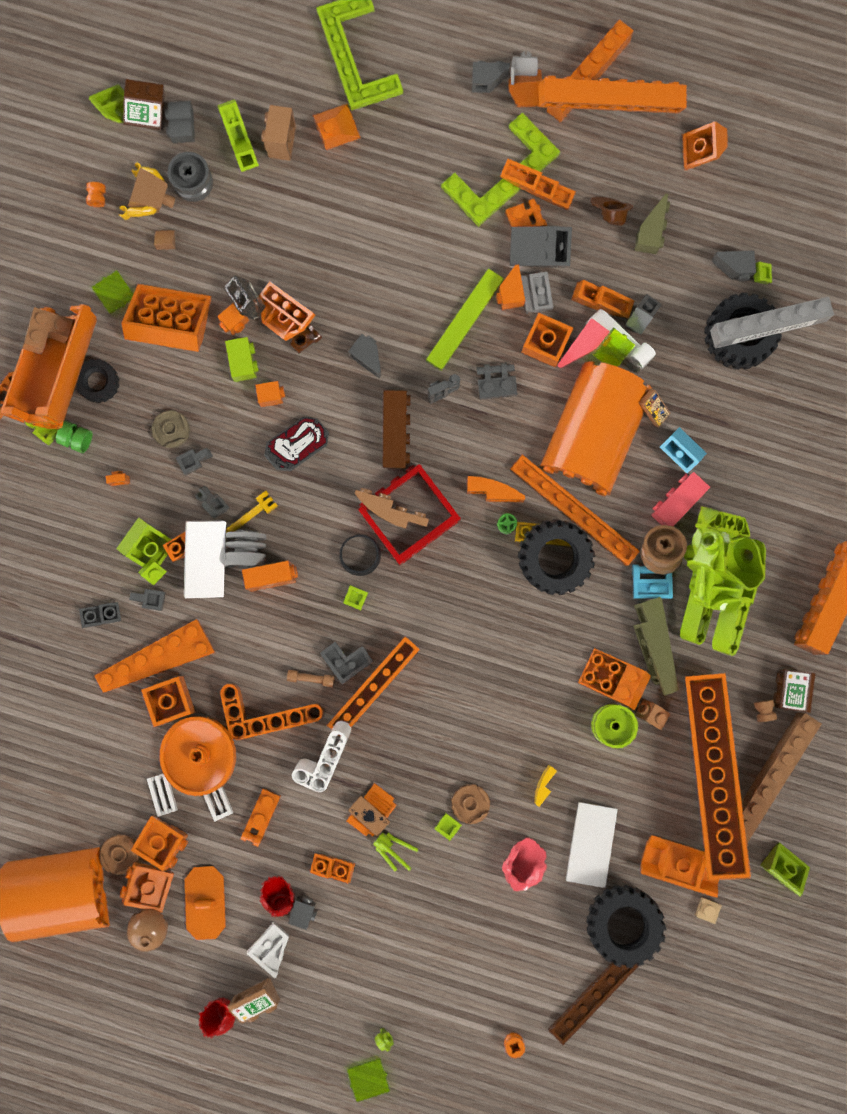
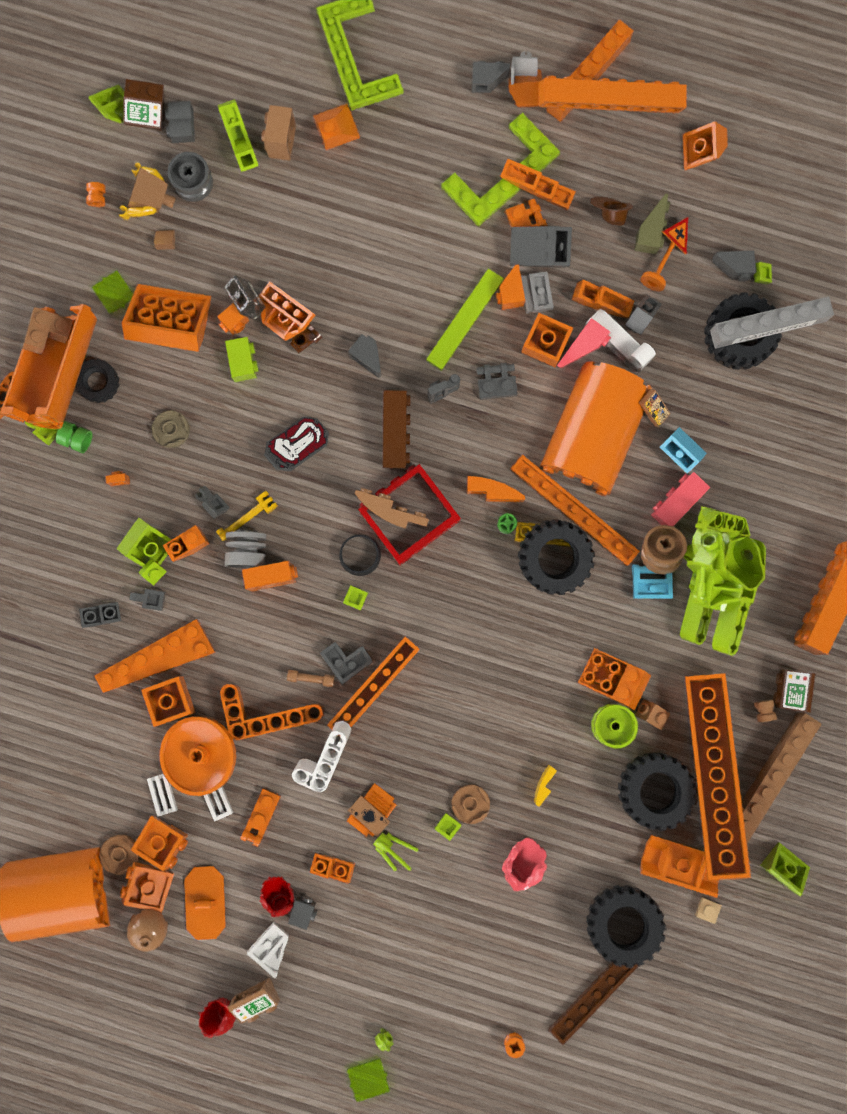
(191, 460): dark grey plate -> none
(204, 559): white tile -> none
(270, 393): orange brick -> none
(591, 844): white tile -> none
(613, 348): clear neon green piece -> none
(655, 644): olive wedge -> none
(678, 236): none -> orange piece
(683, 791): none -> black tyre

